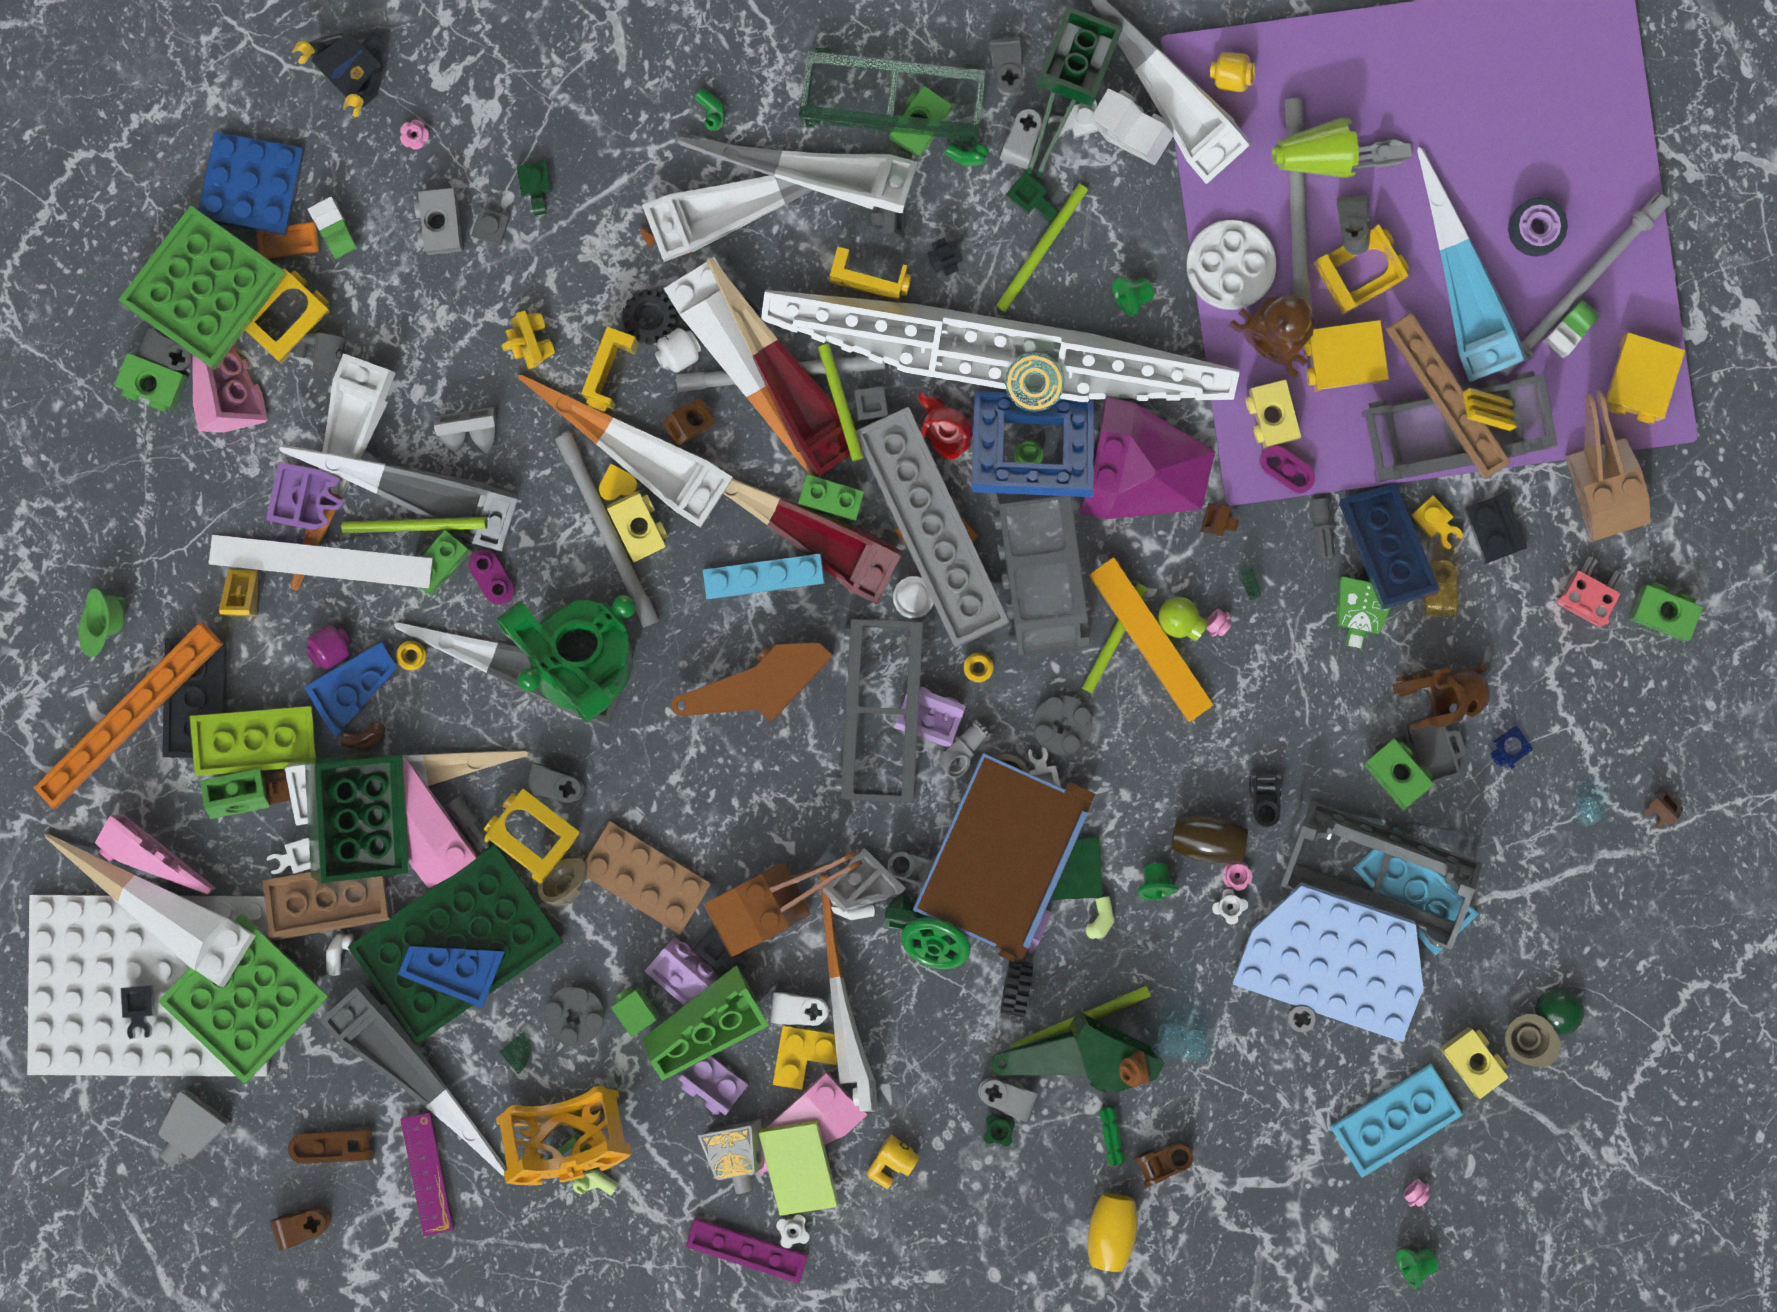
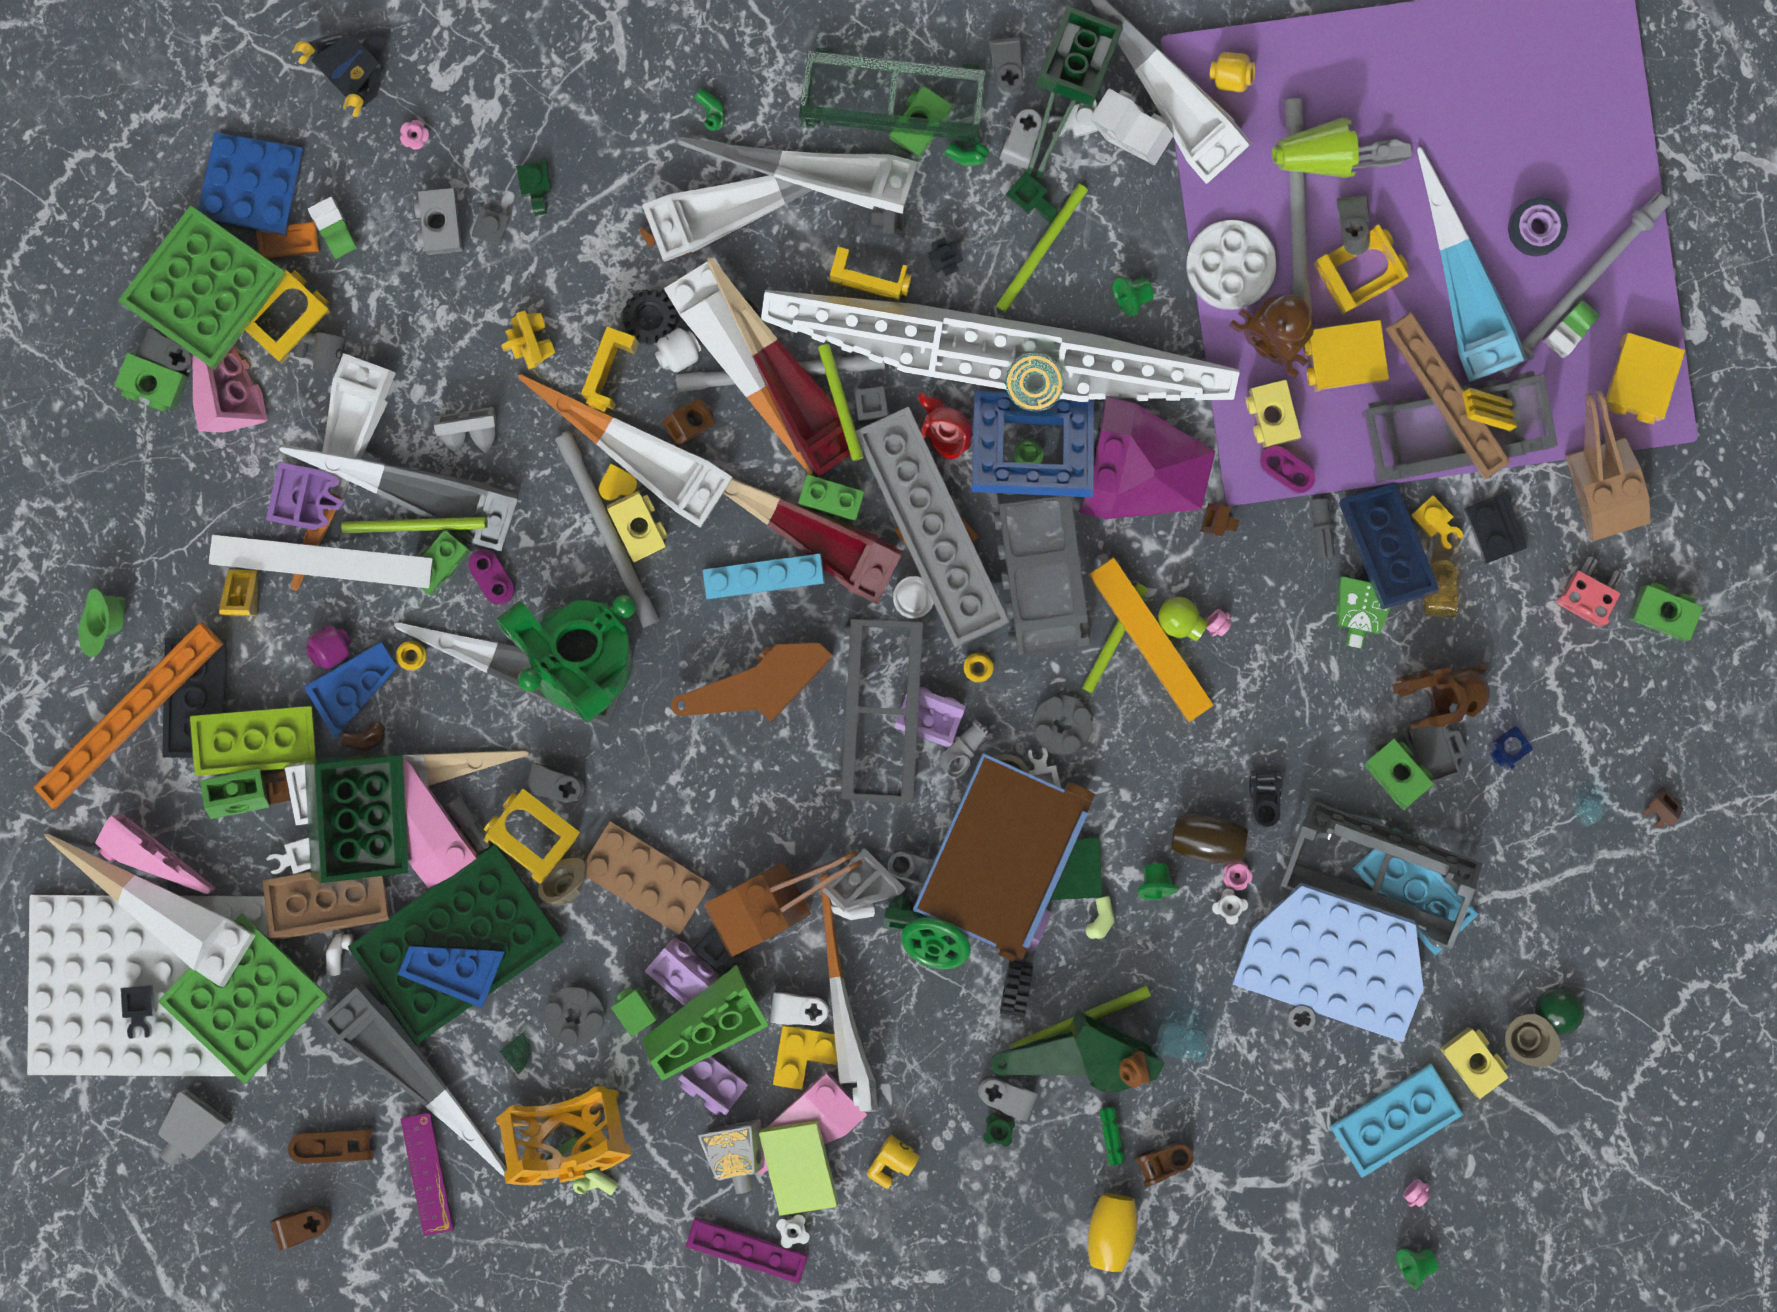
(1250, 584): clear green tile -> none

